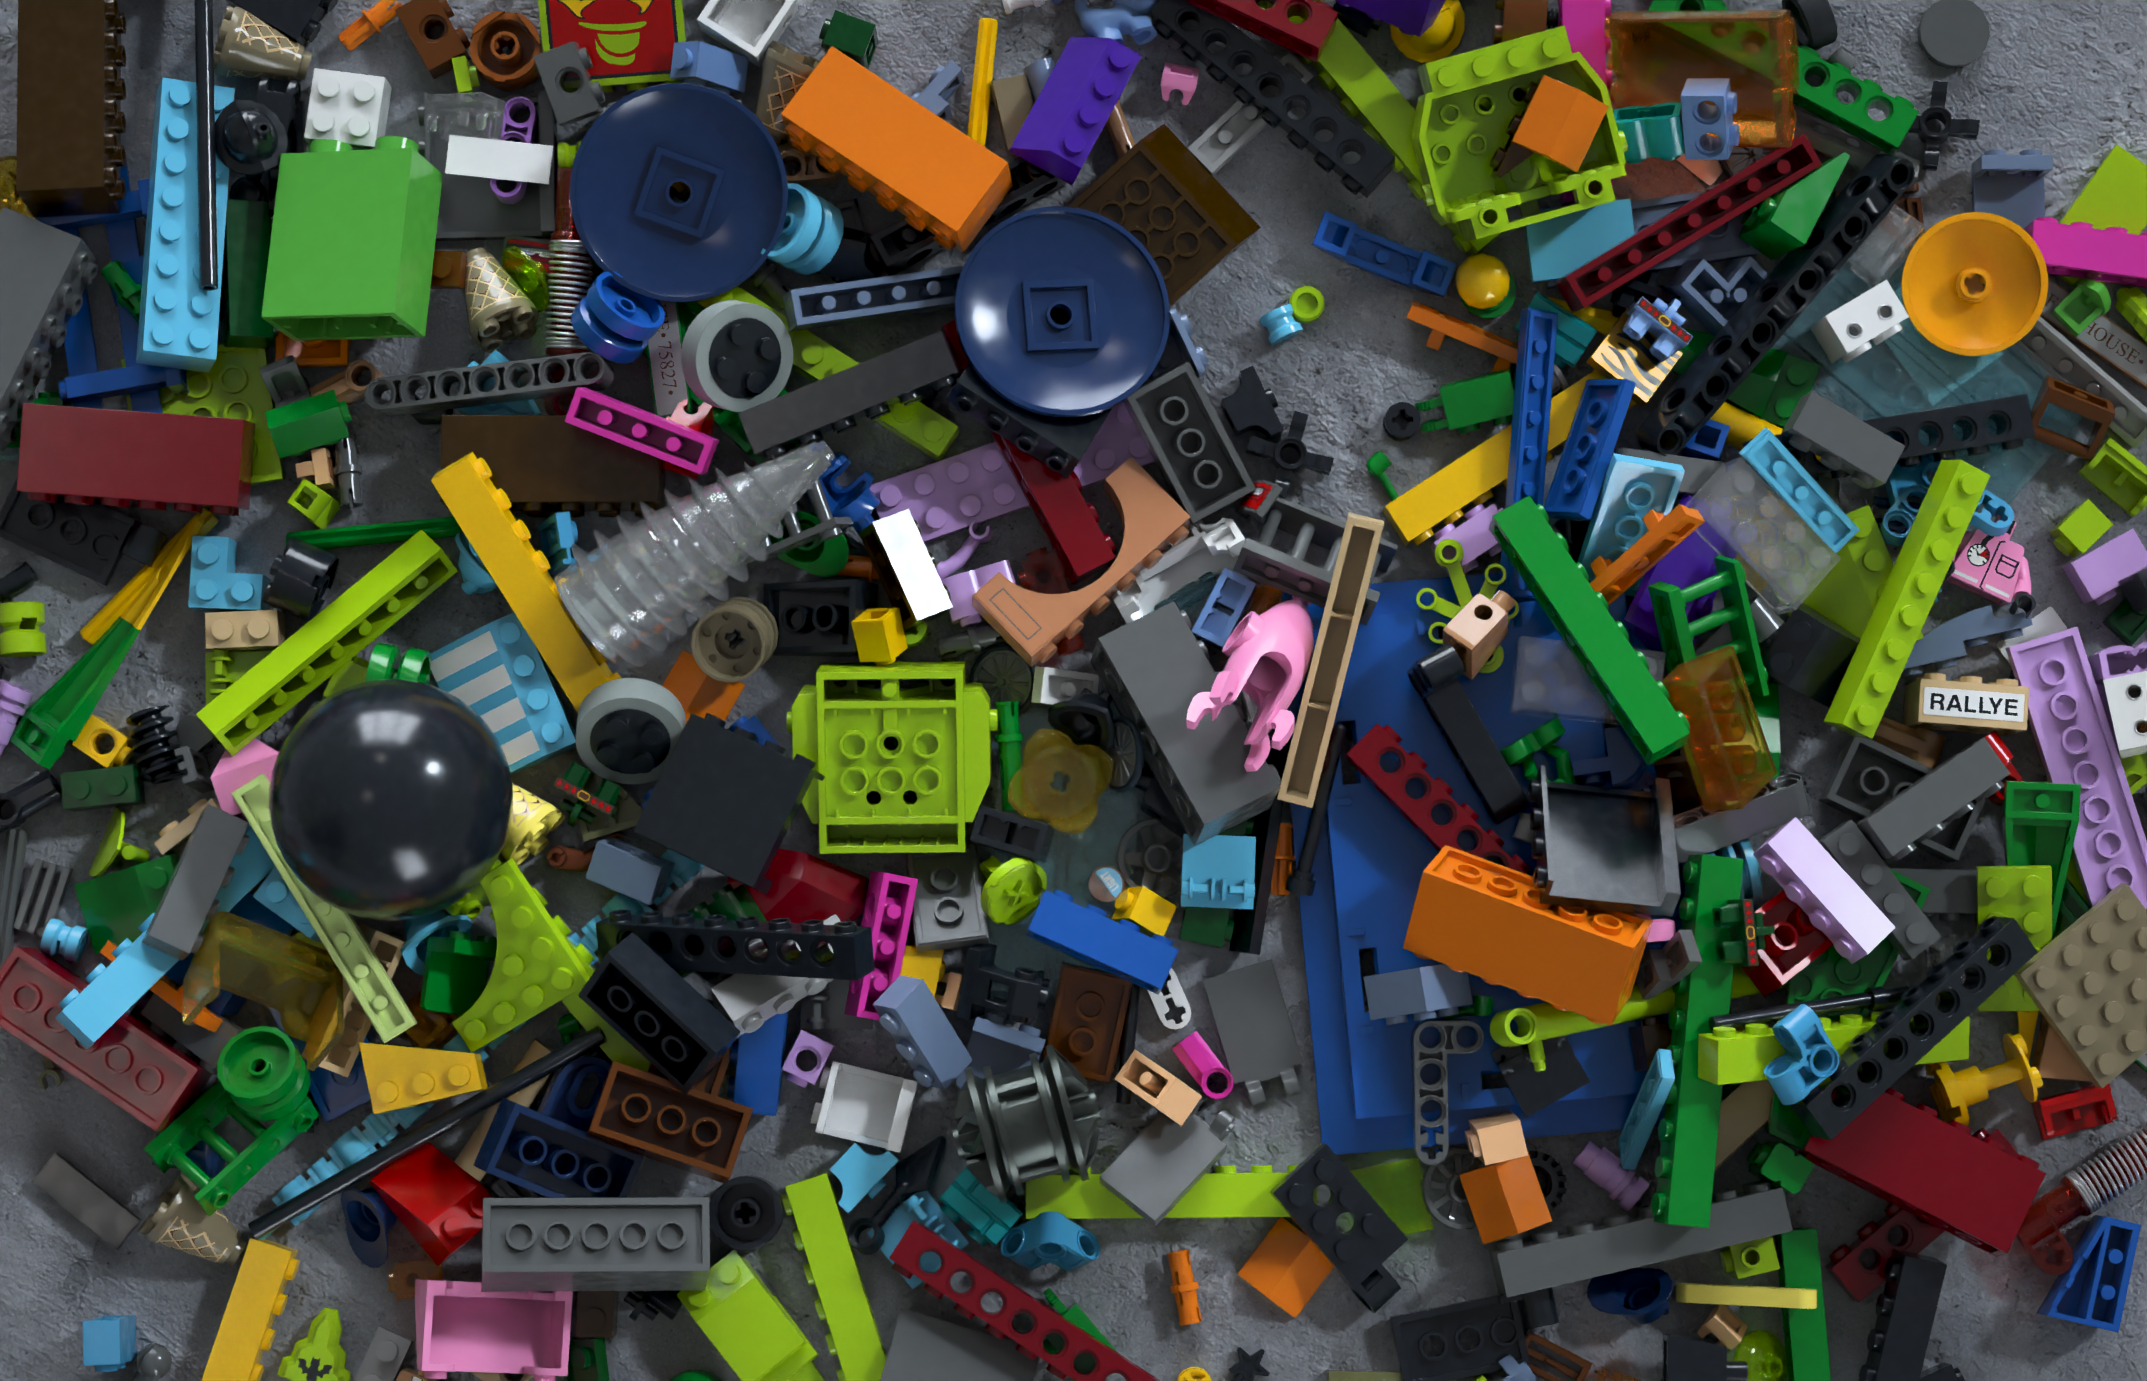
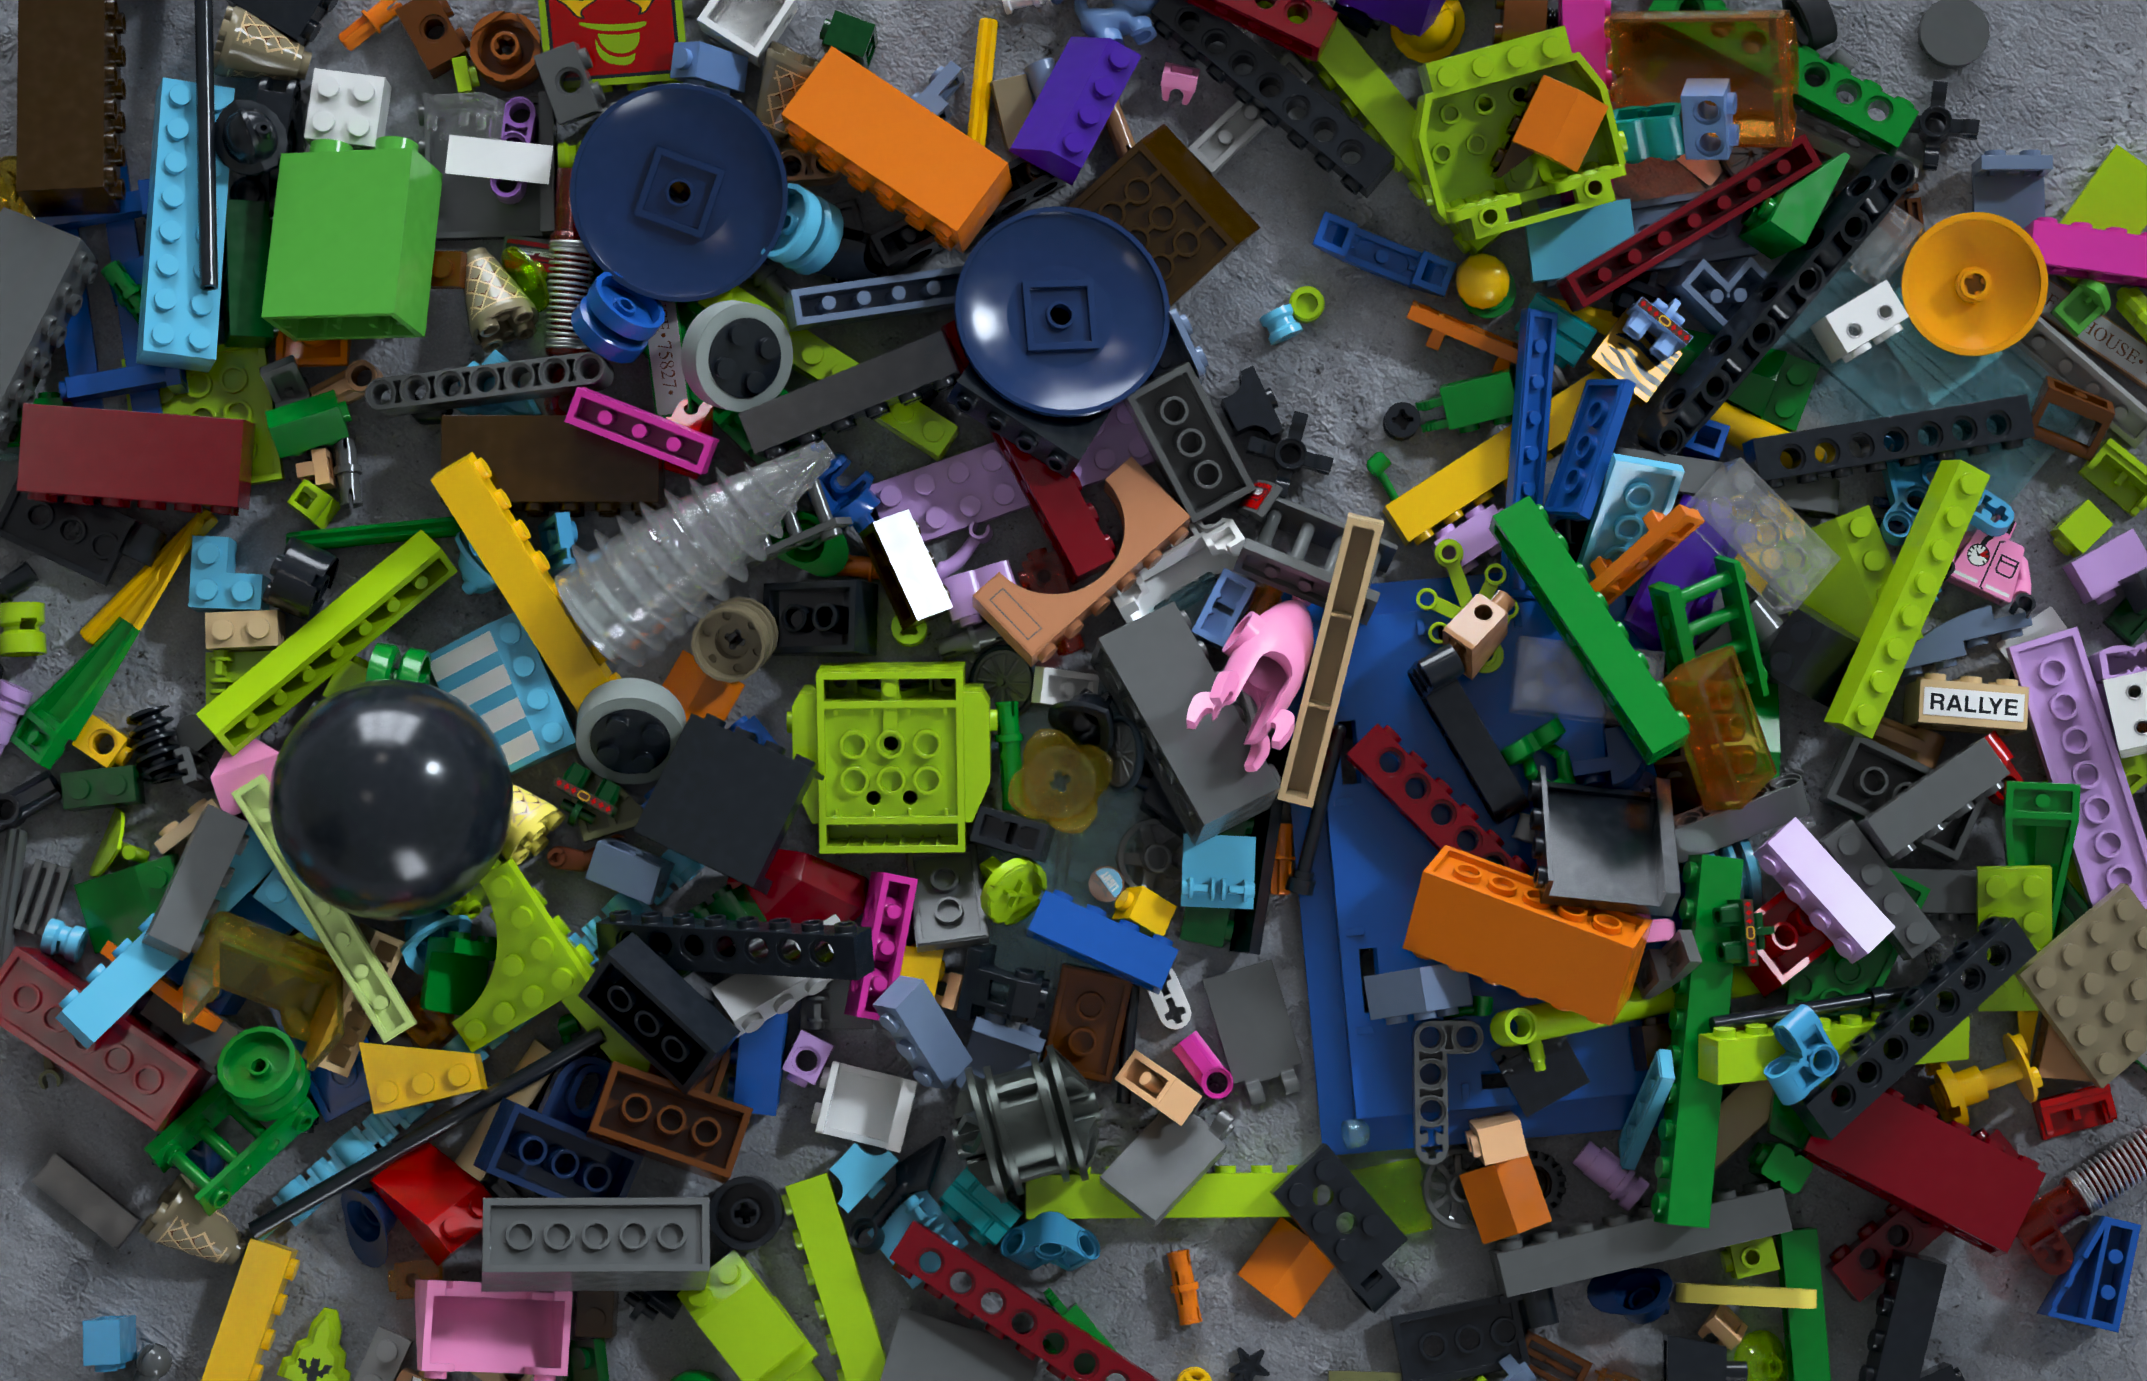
(879, 635): yellow brick -> none
(1355, 1133): none -> clear light blue hinge
(1798, 489): medium azure tile -> none
(1842, 440): dark grey brick -> none

